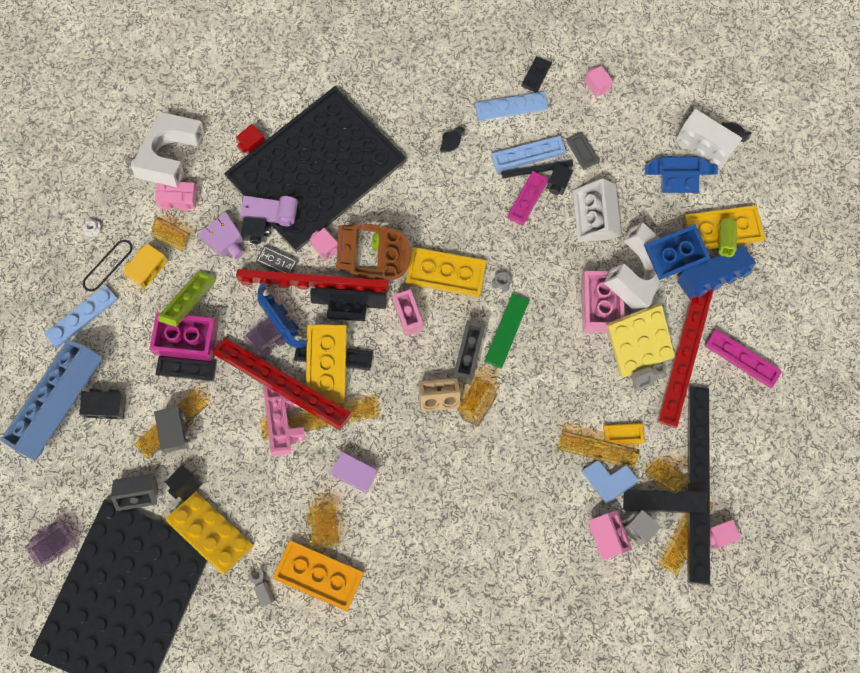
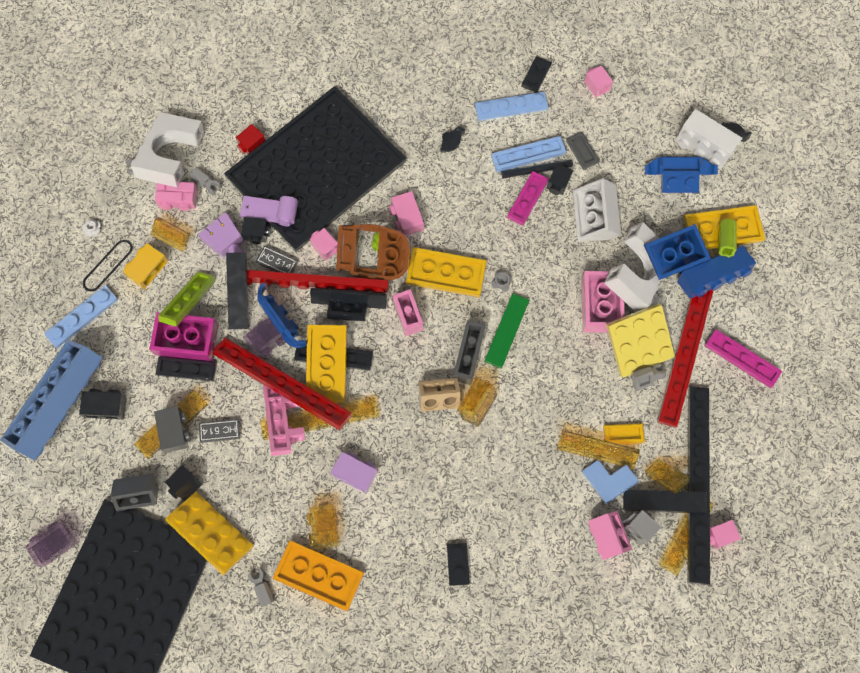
(204, 180): none -> light grey bar
(219, 430): none -> dark grey tile
(237, 290): none -> black tile
(406, 213): none -> bright pink brick
(458, 564): none -> black plate

